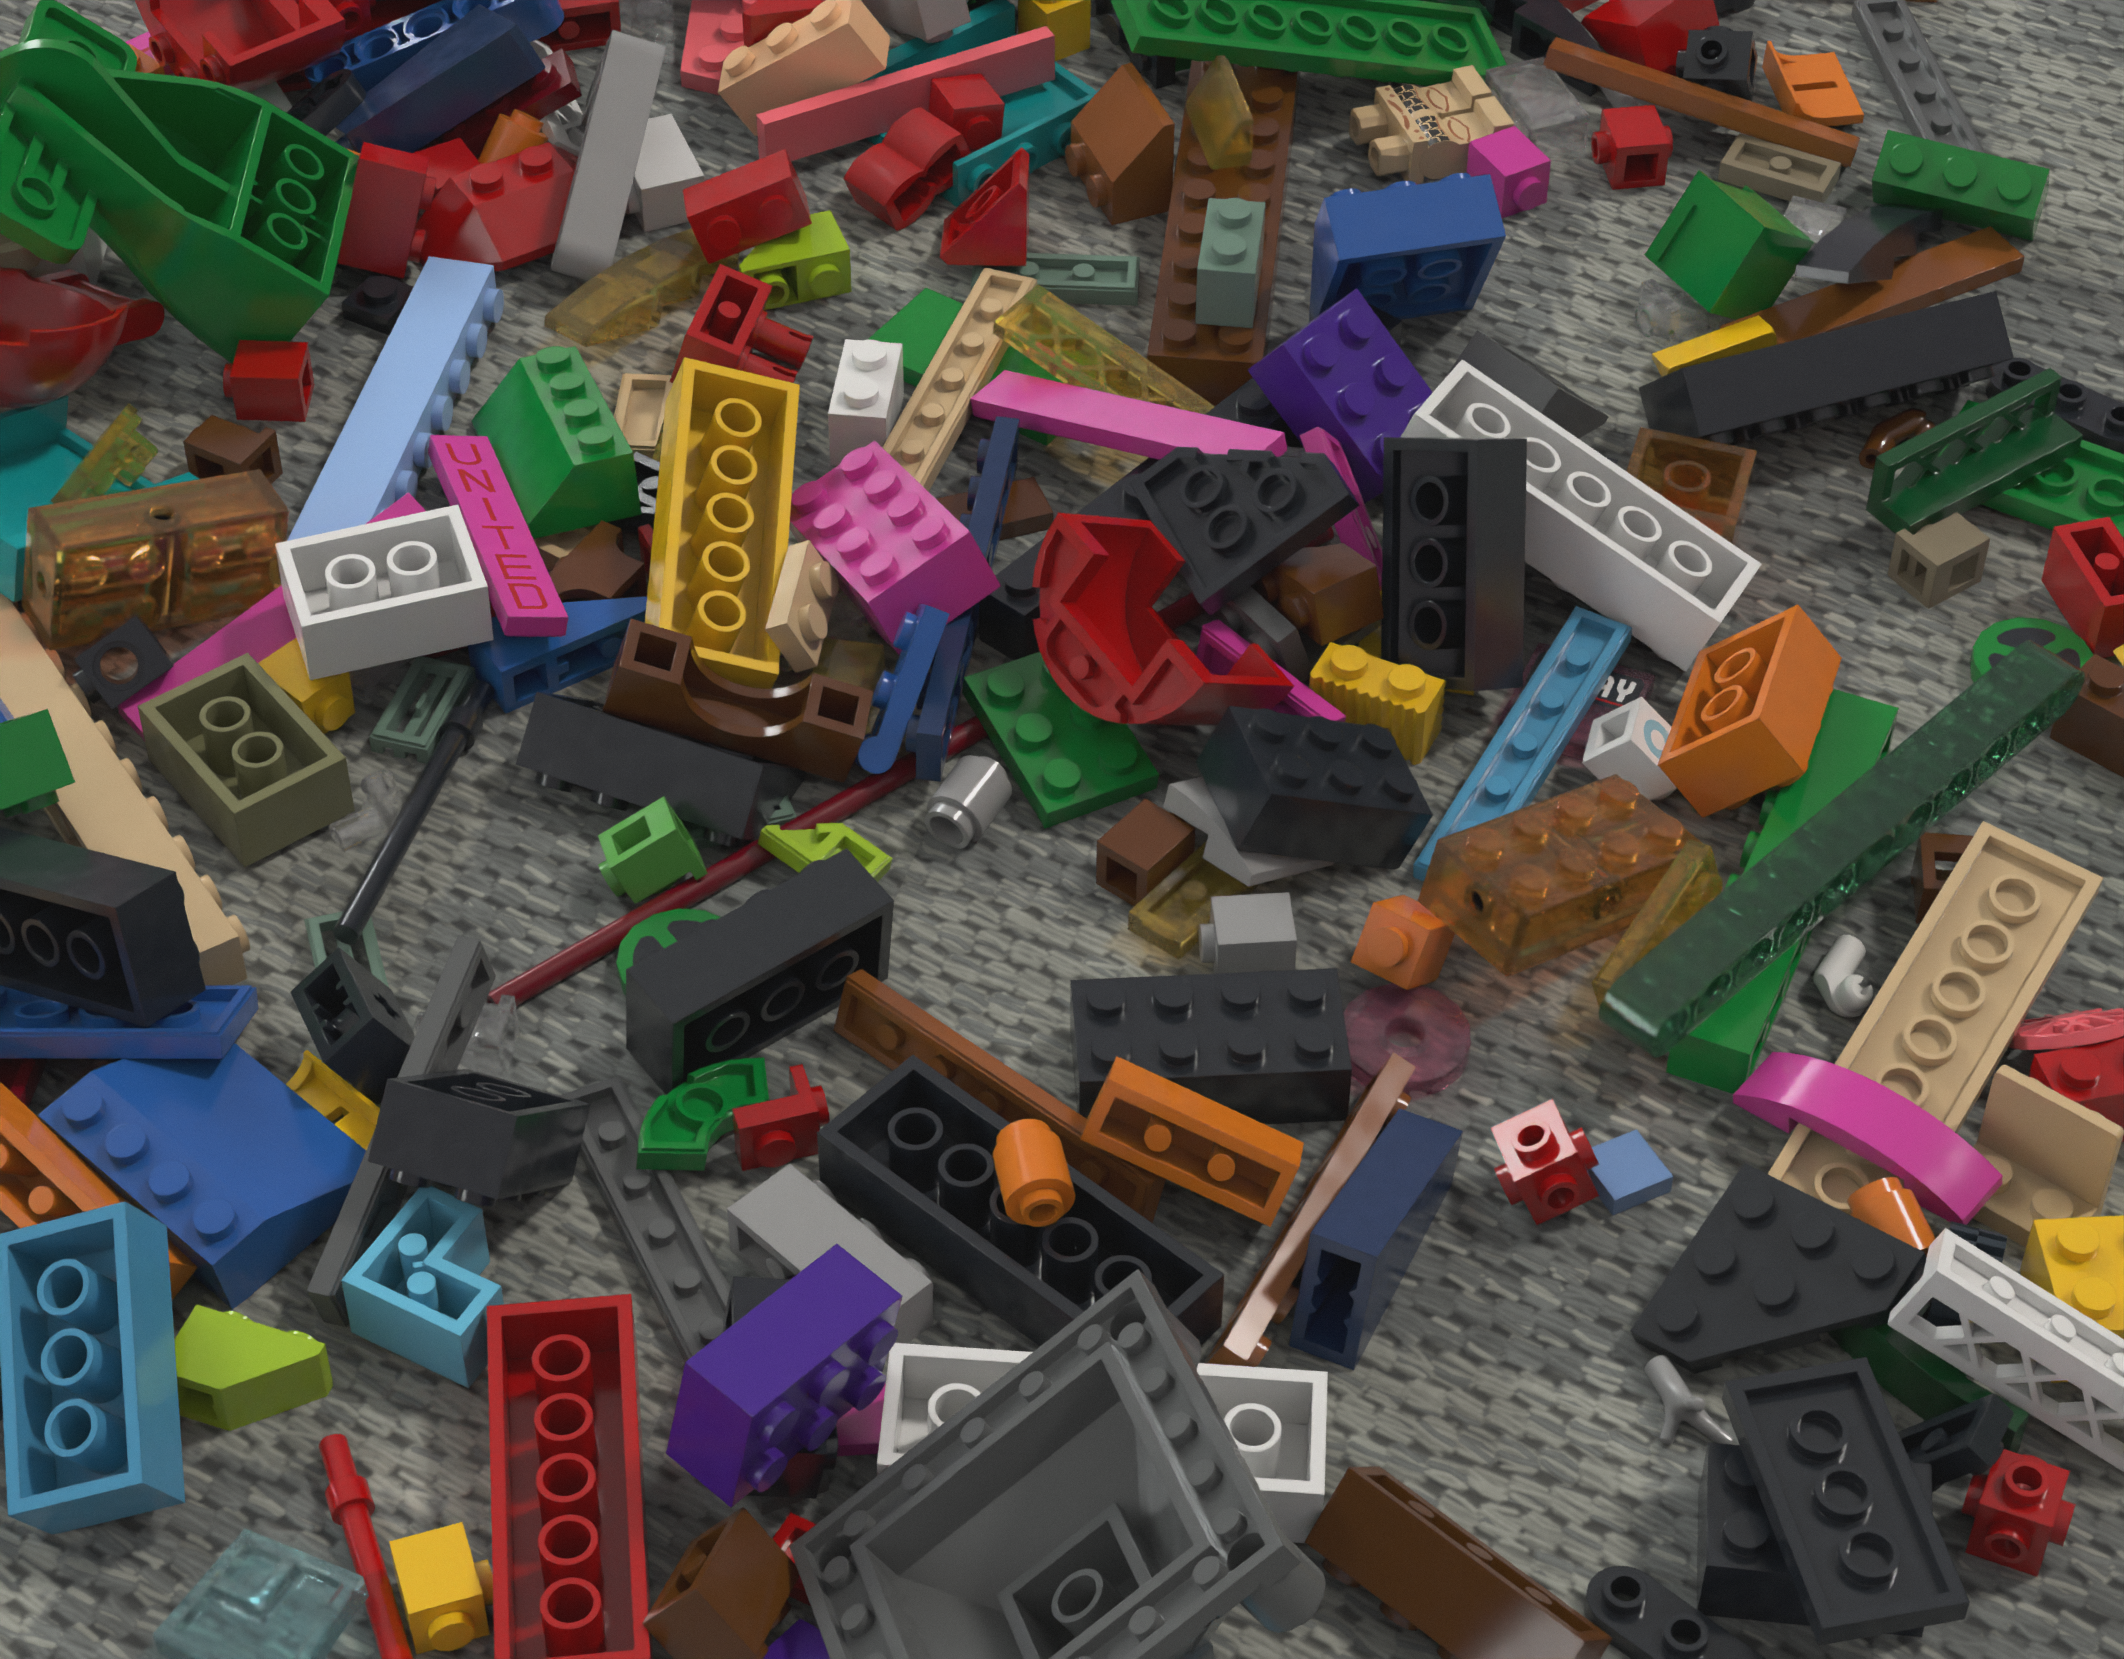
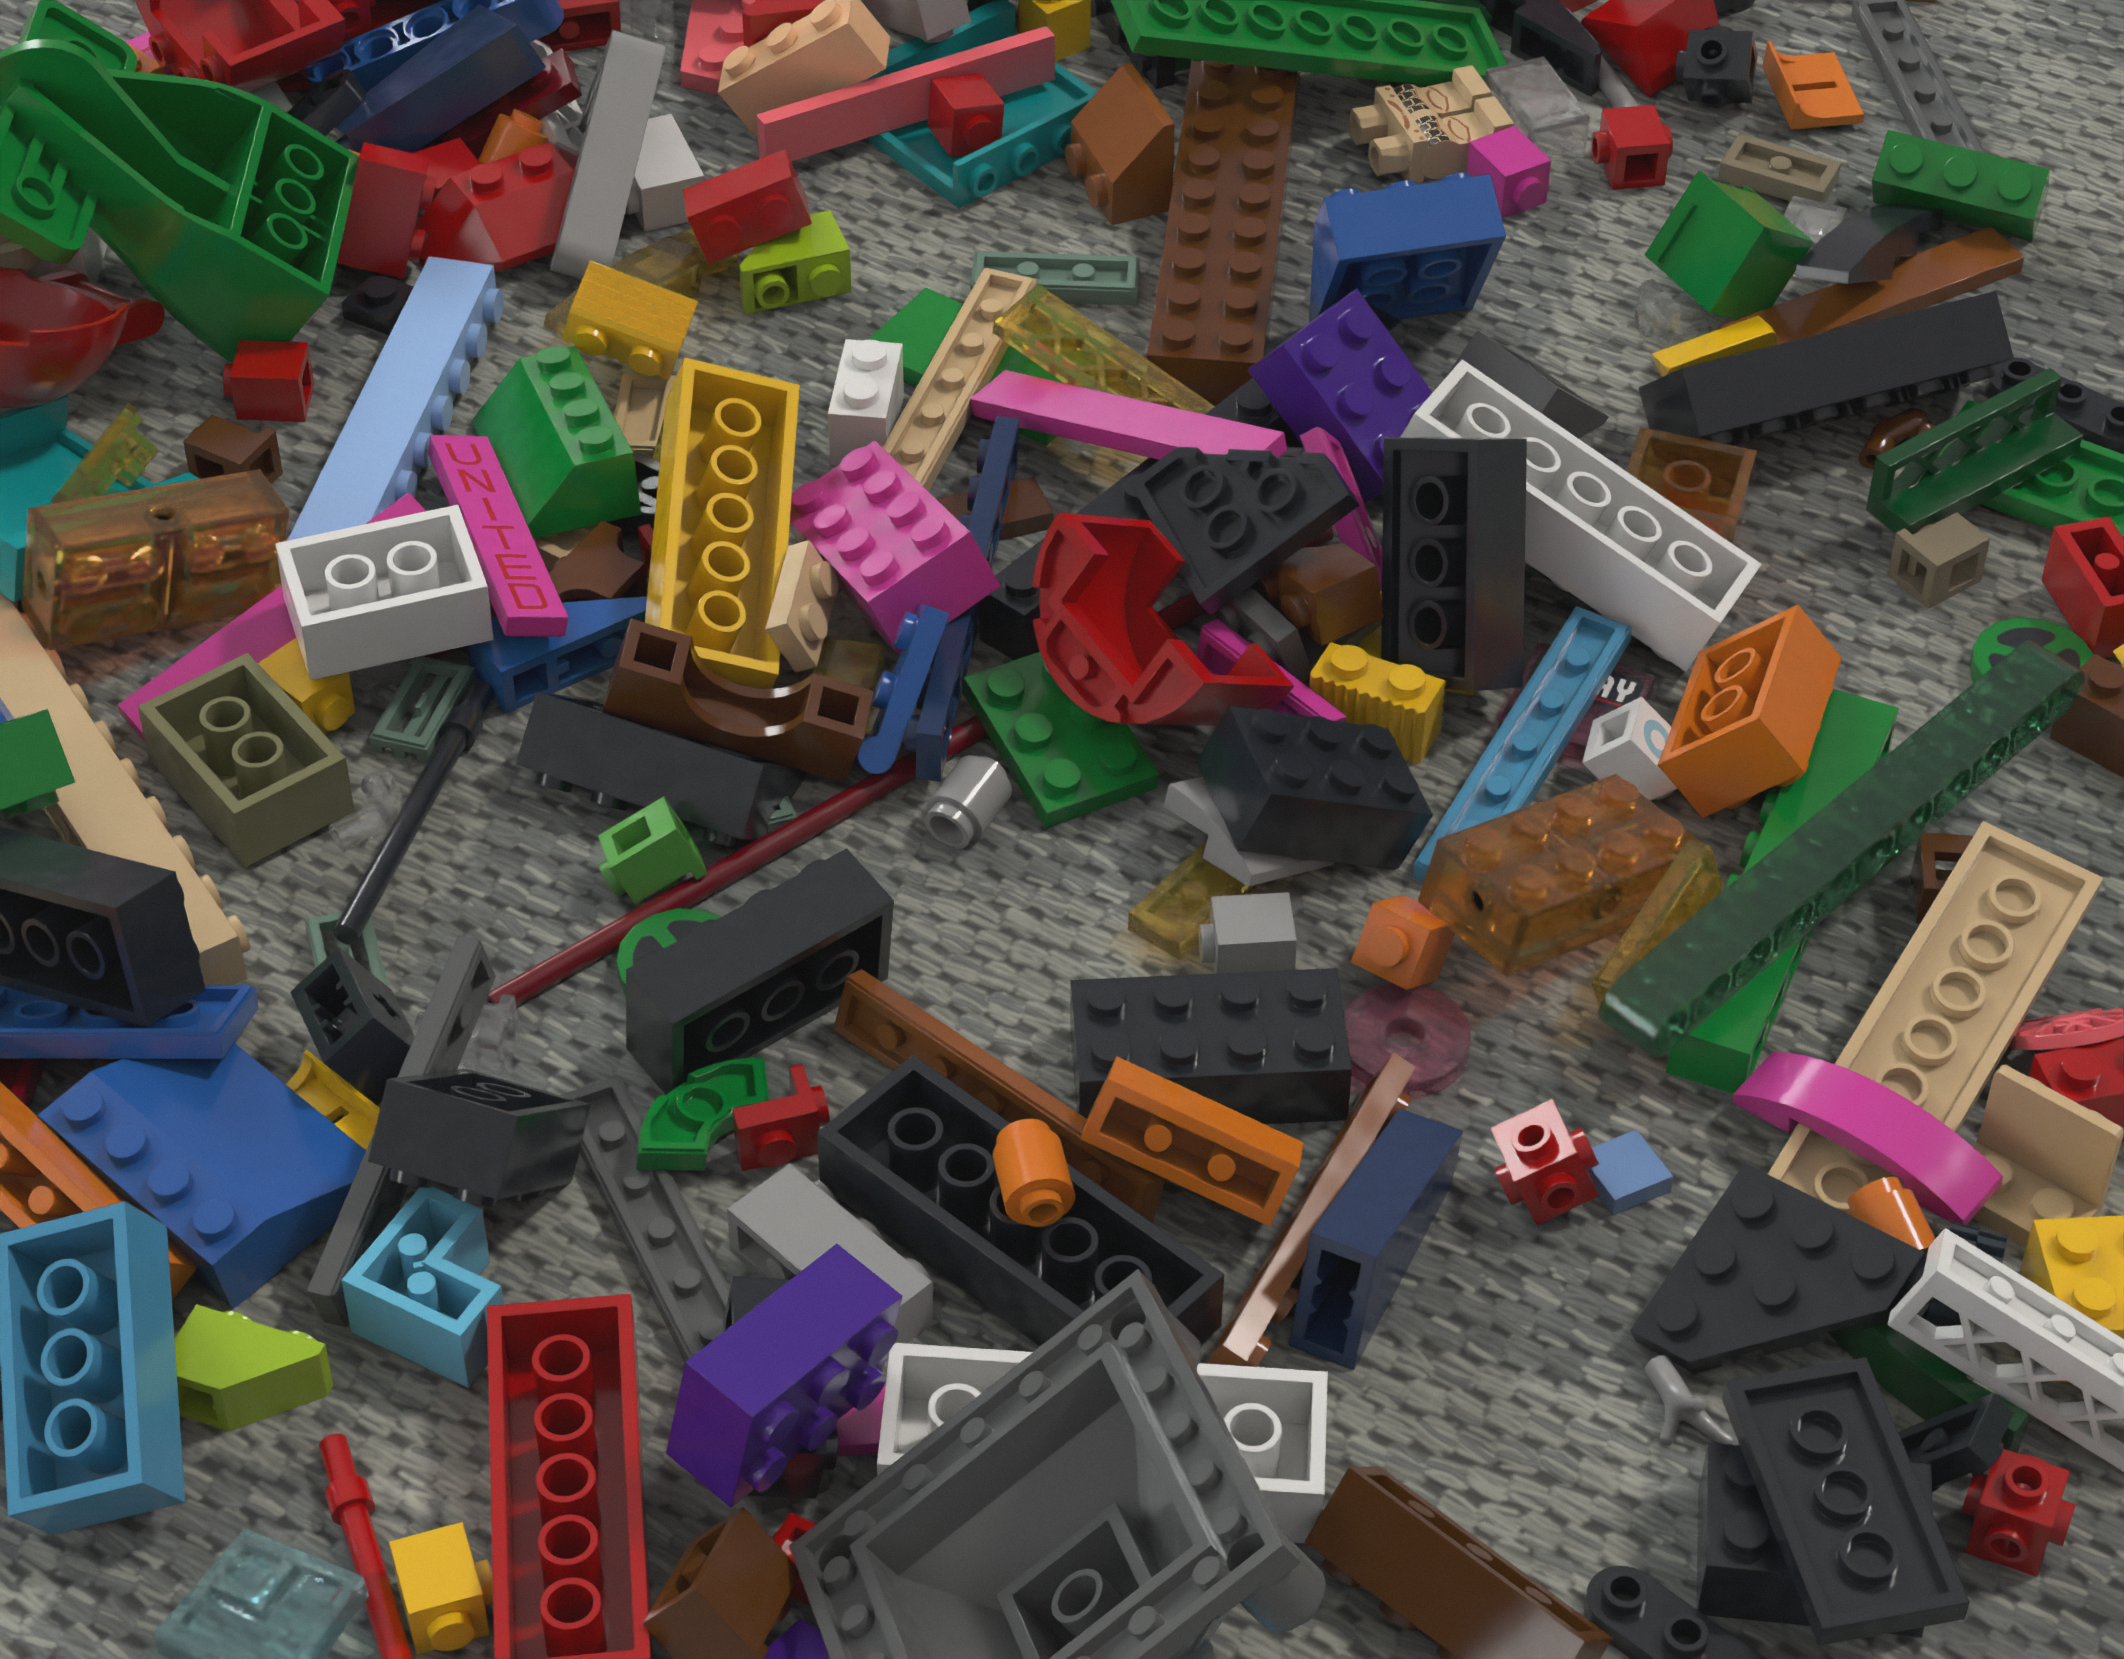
(129, 634): black brick -> none
(629, 321): none -> yellow brick
(734, 324): red brick -> none
(804, 846): lime tile -> none
(906, 169): red brick -> none
(993, 220): red slope -> none
(1142, 851): reddish brown brick -> none
(1221, 117): clear yellow slope -> none
(1230, 262): sand green brick -> none
(1700, 101): dark orange tile -> none
(1836, 978): white arm -> none

